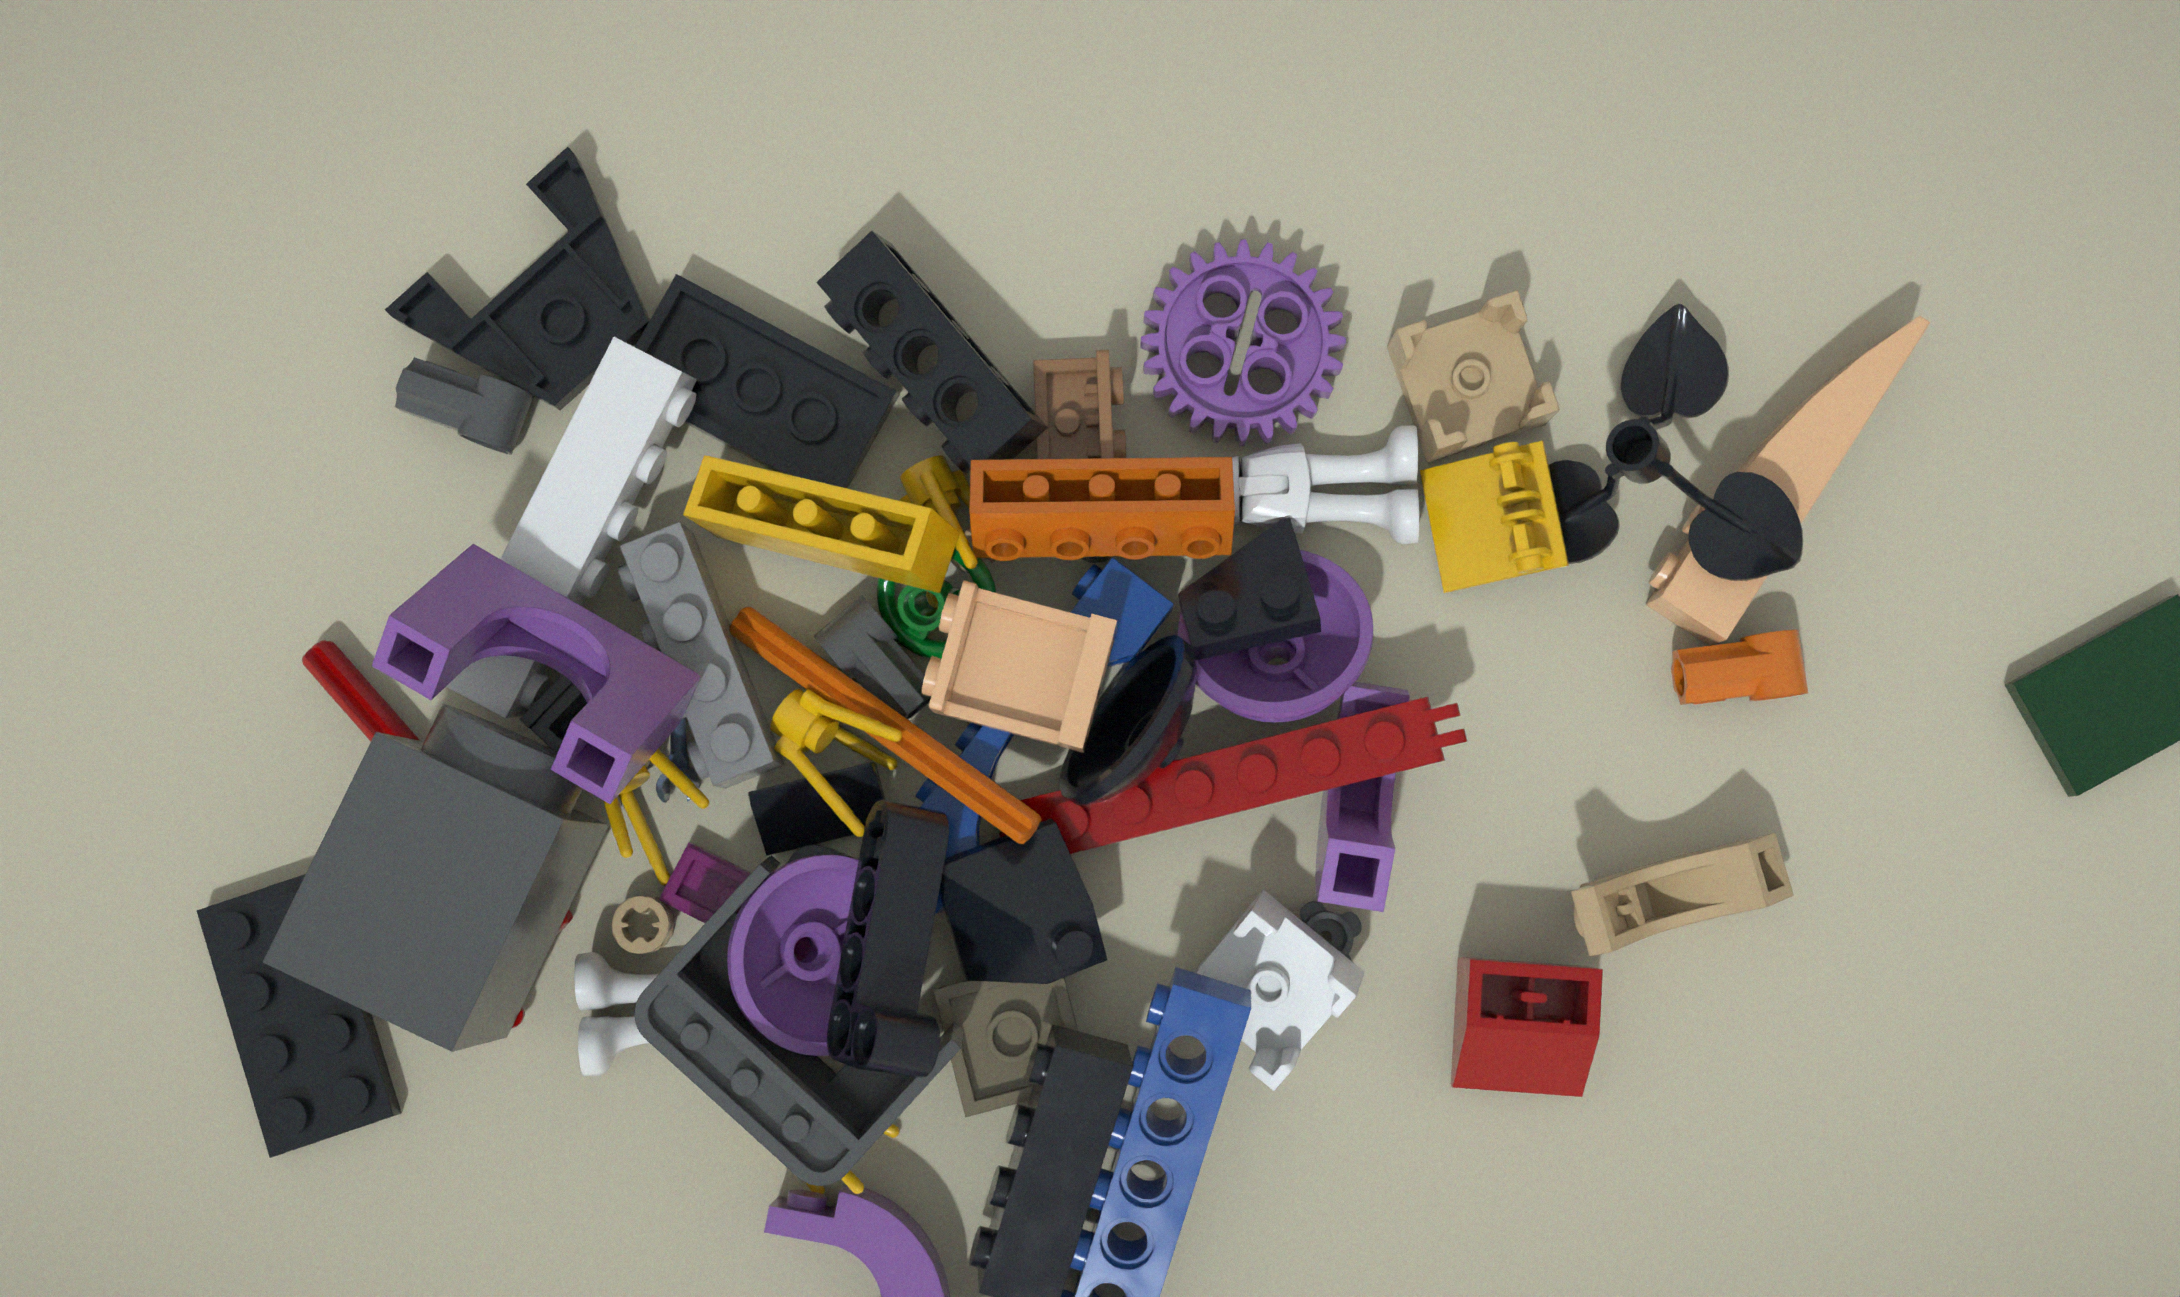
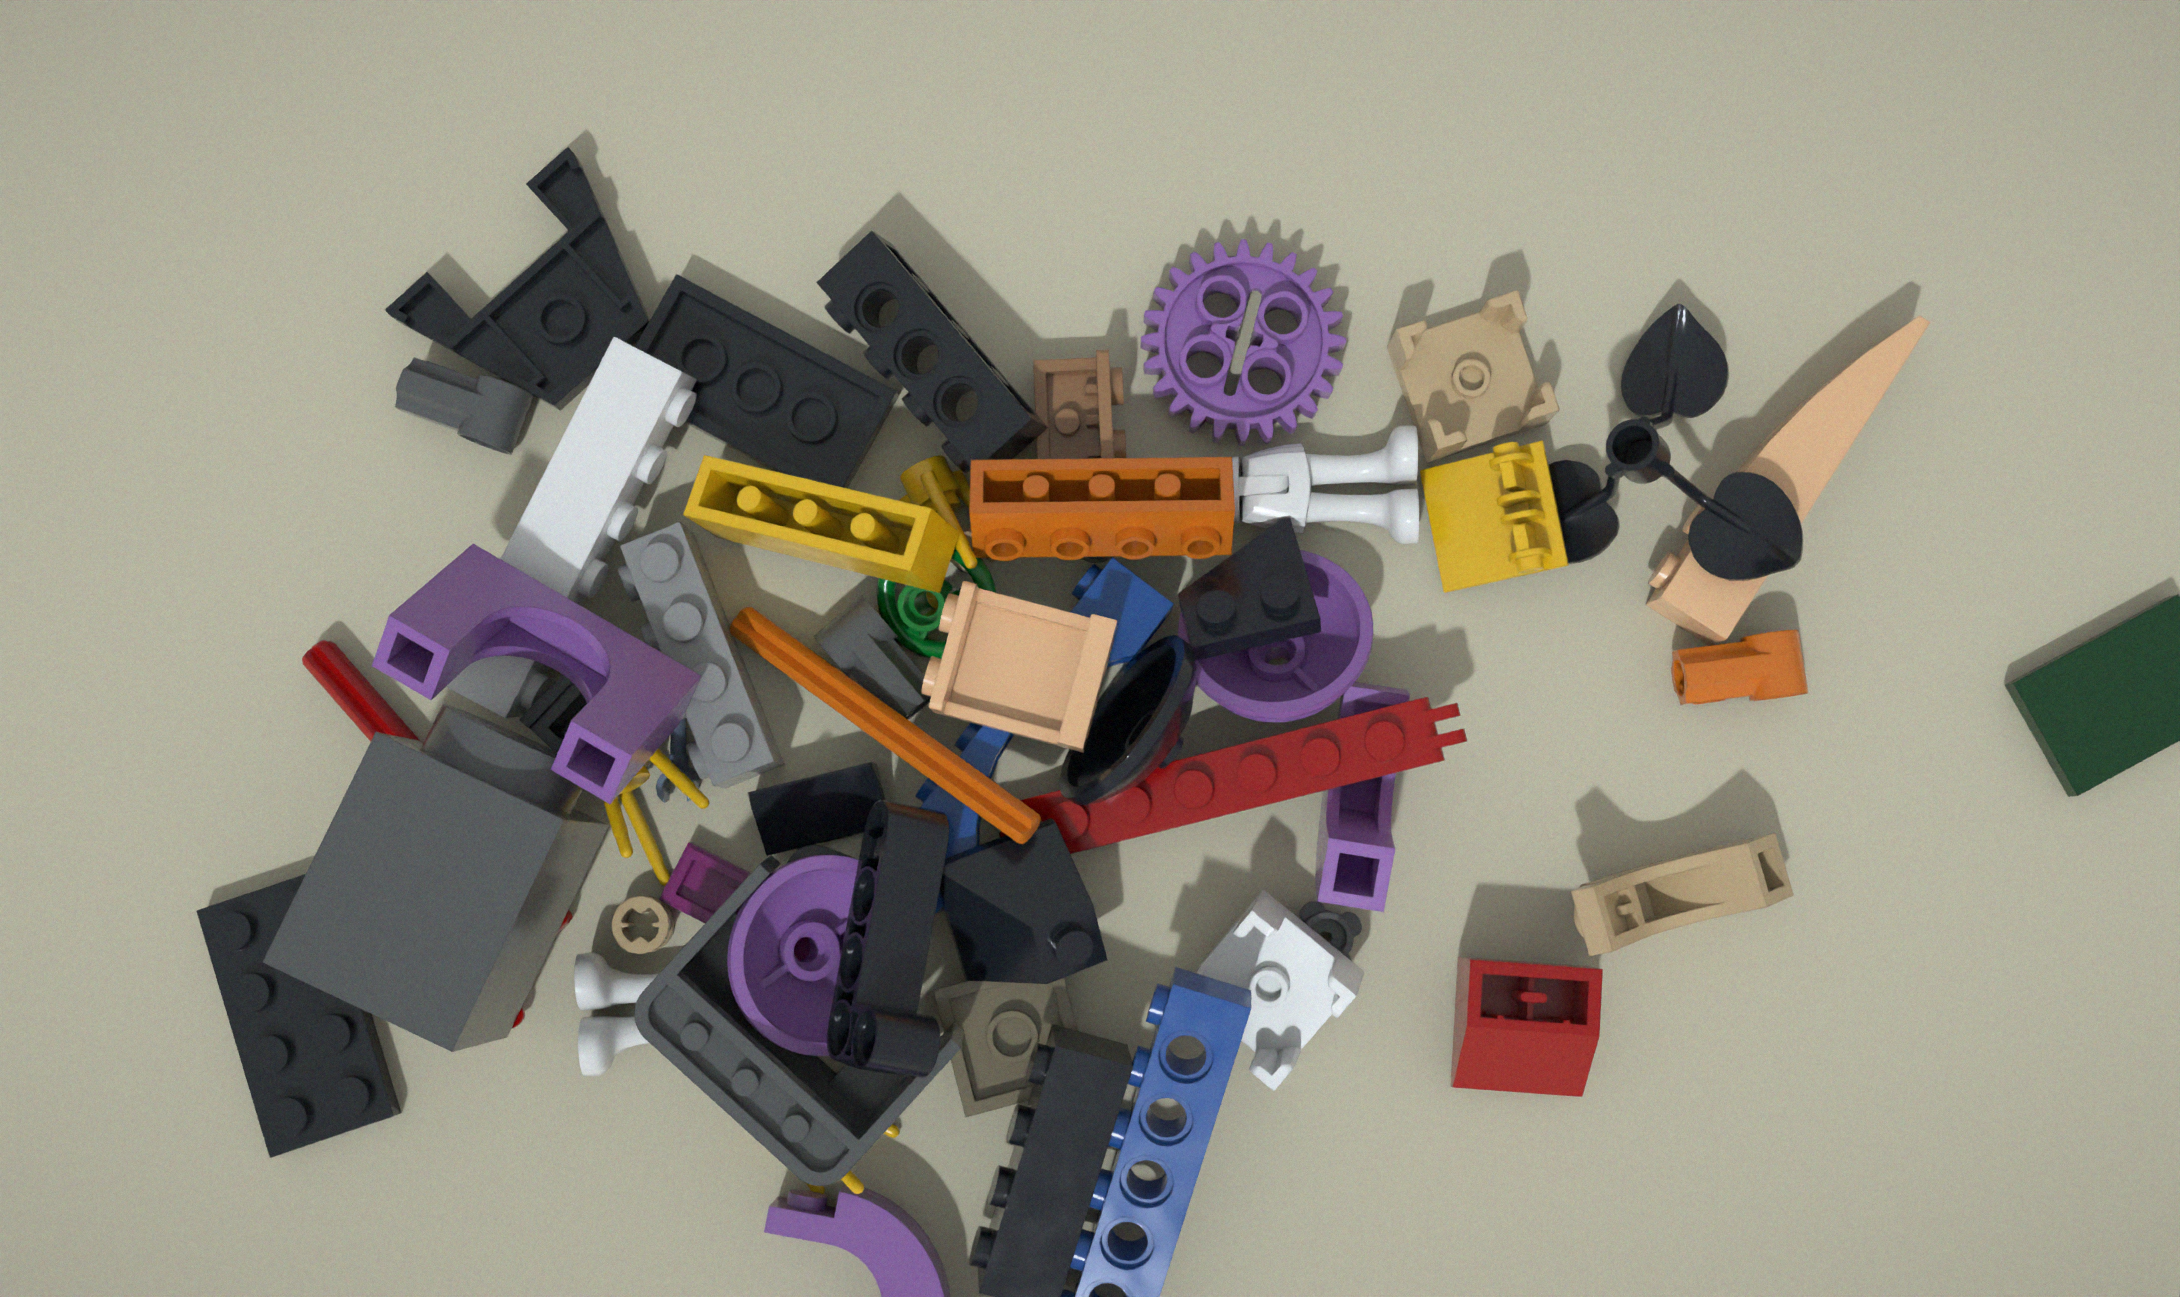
(810, 723): yellow plant -> none

